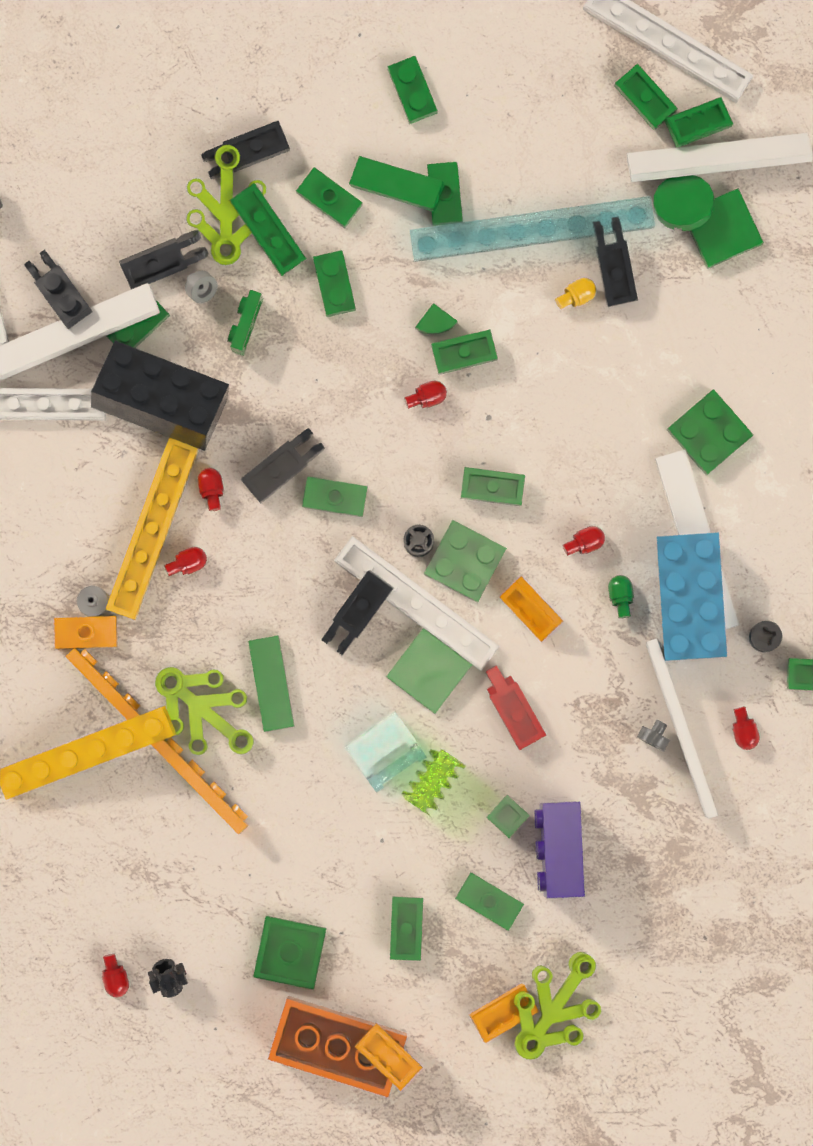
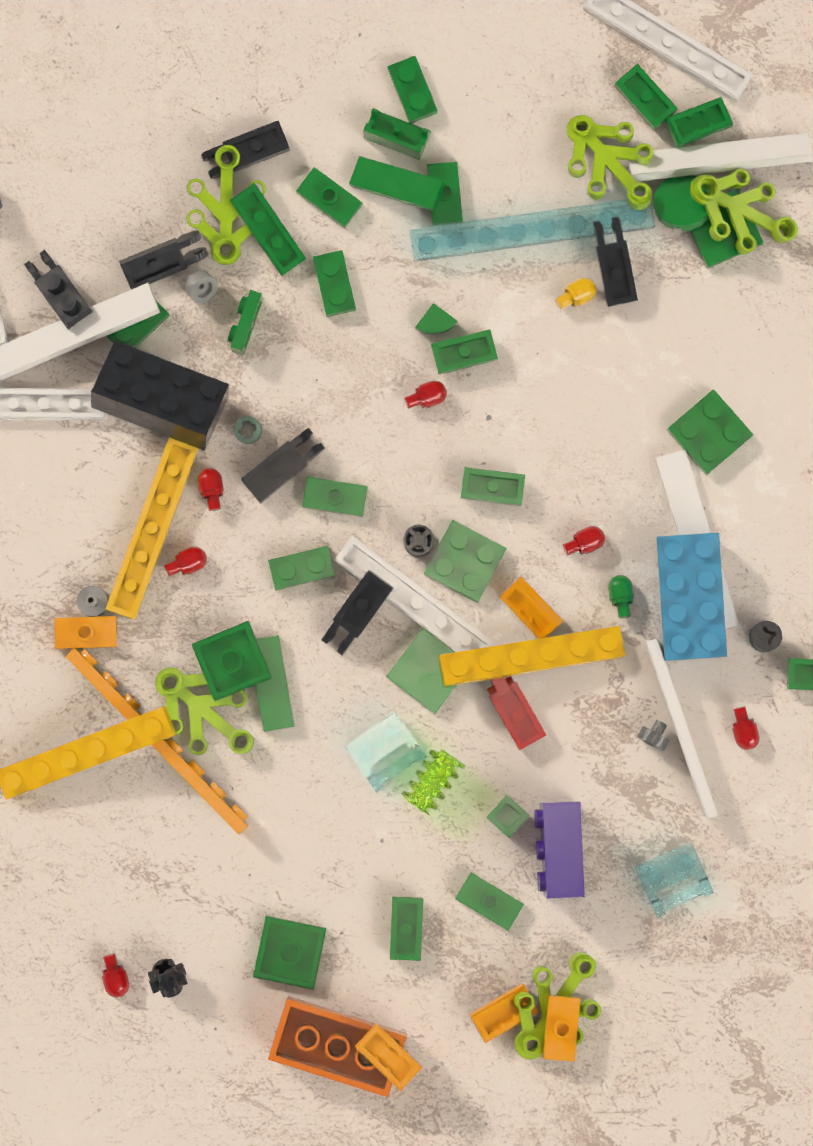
(231, 661): none -> green tile
(240, 425): none -> sand green bush
(301, 568): none -> green plate
(396, 134): none -> green hinge
(531, 656): none -> yellow plate
(561, 1028): none -> light orange plate
(607, 156): none -> lime plant
(669, 870): none -> clear light blue plate
(738, 209): none -> lime plant

